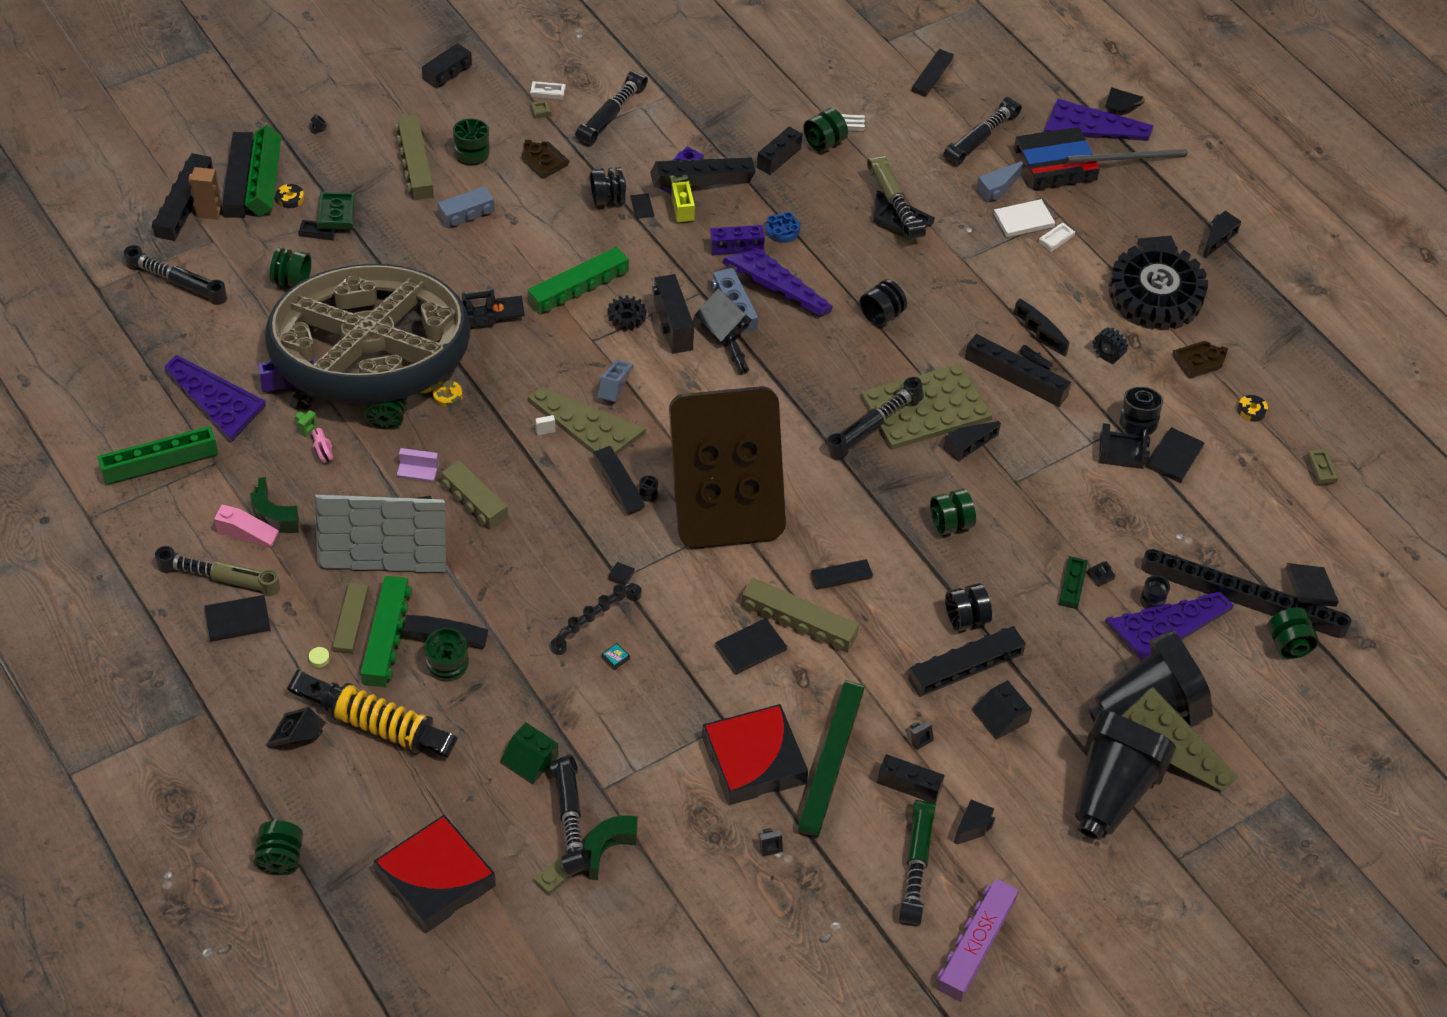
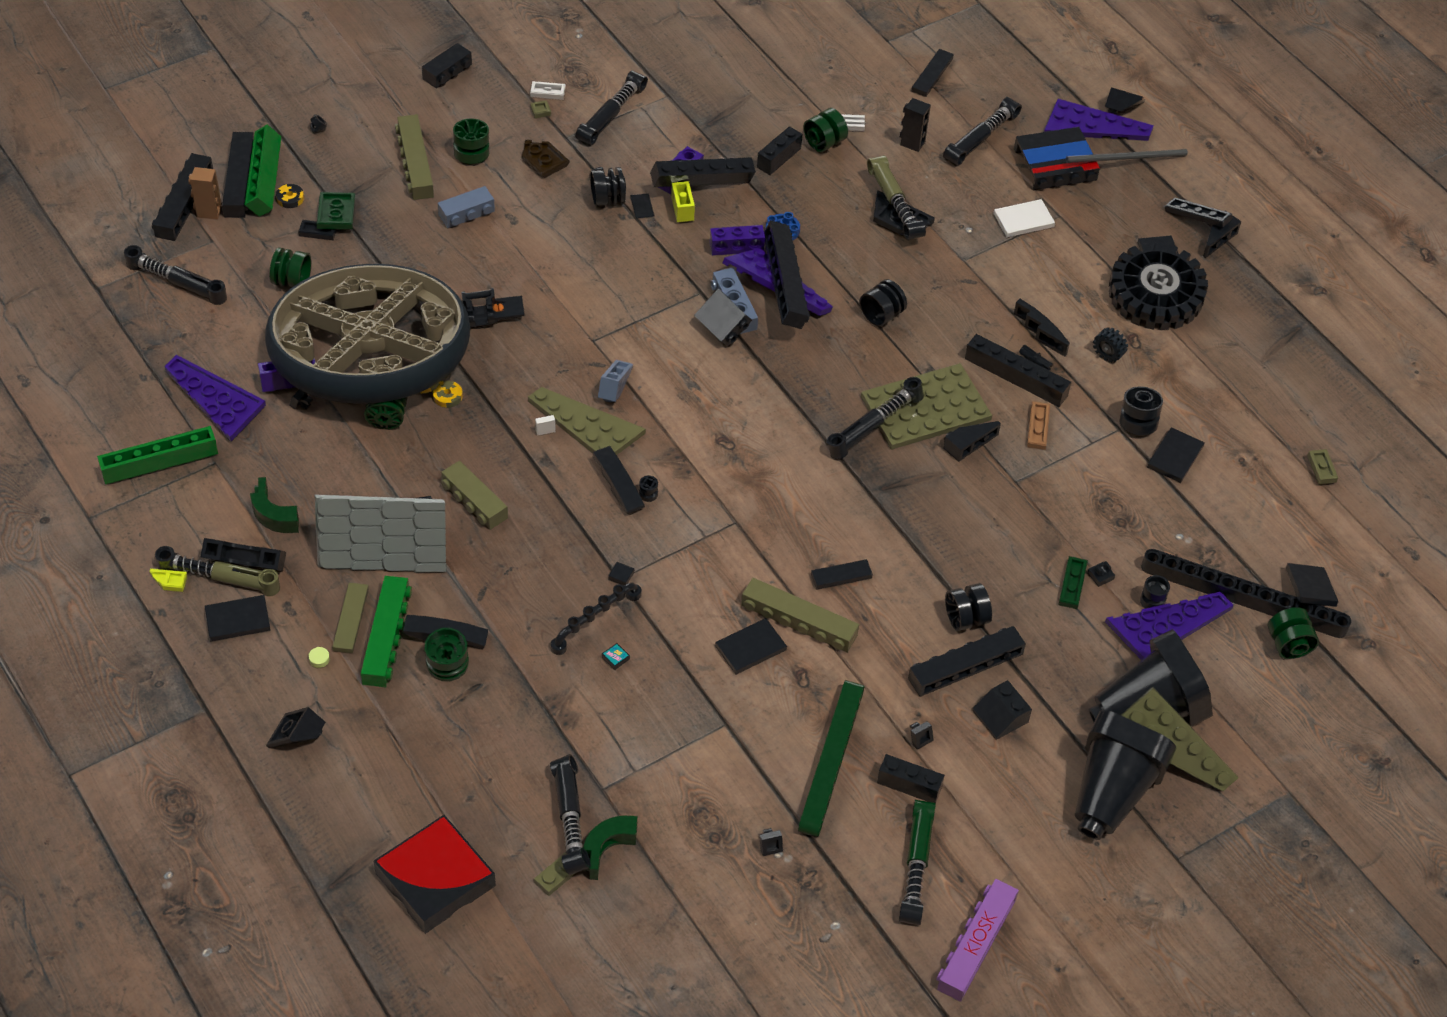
(169, 579): none -> neon yellow tile
(243, 526): bright pink slope -> none
(243, 554): none -> black arch
(278, 847): dark green wheel -> none
(306, 422): bright green tile -> none
(322, 445): bright pink arm -> none
(373, 715): piece -> none
(418, 465): lavender panel -> none
(529, 753): dark green slope -> none
(578, 280): green brick -> none
(627, 312): black gear -> none
(673, 313): black brick -> none
(727, 466): dark brown piece -> none
(738, 357): black axle -> none
(754, 754): tile -> none
(786, 275): none -> black brick
(915, 124): none -> black brick
(952, 511): dark green wheel -> none
(974, 822): black slope -> none
(997, 183): sand blue slope -> none
(1038, 425): none -> medium nougat tile
(1056, 237): white tile -> none
(1123, 448): black panel -> none
(1198, 212): none -> black tile
(1200, 358): dark brown tile -> none
(1252, 408): piece -> none

